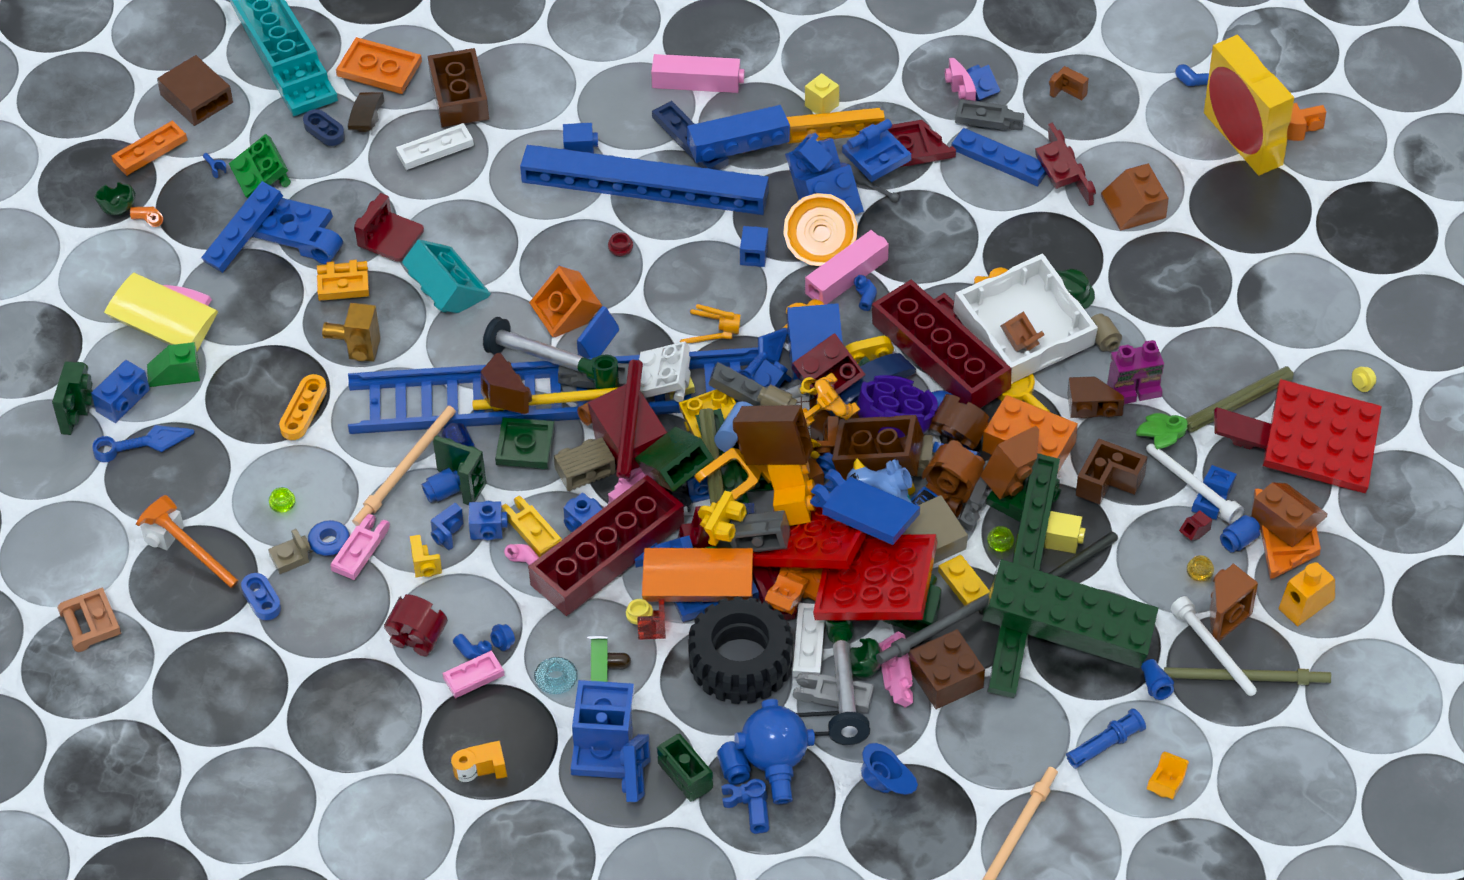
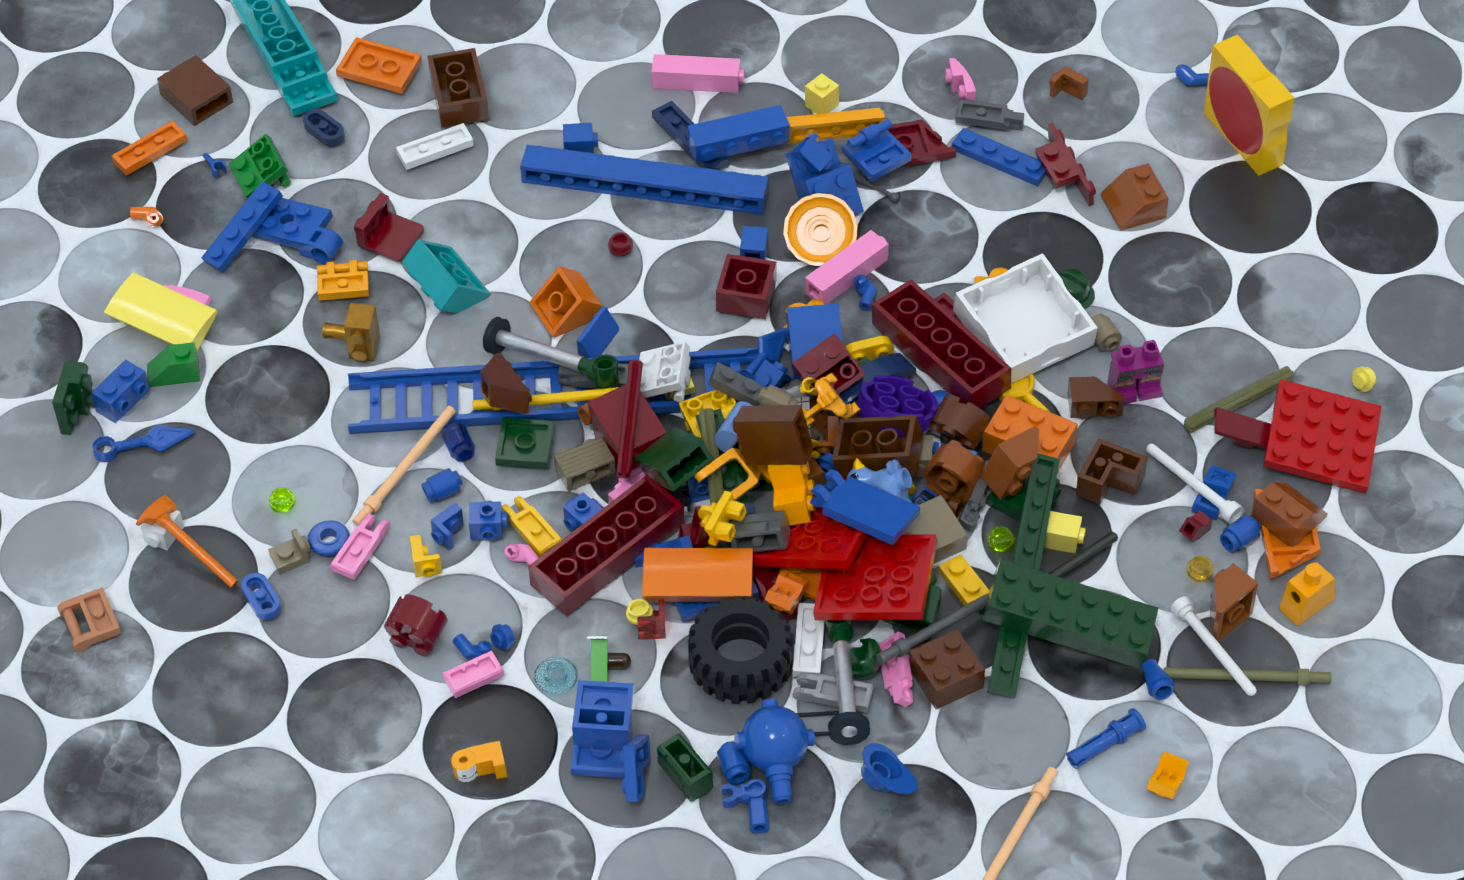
(115, 200): dark green hair -> none
(303, 399): light orange plate -> none
(364, 111): dark brown slope -> none
(466, 461): dark green bracket -> none
(728, 323): light orange plant -> none
(746, 286): none -> dark red brick
(983, 81): blue bracket -> none
(1021, 332): dark orange bracket -> none
(1163, 428): bright green plate -> none
(1304, 121): orange brick -> none

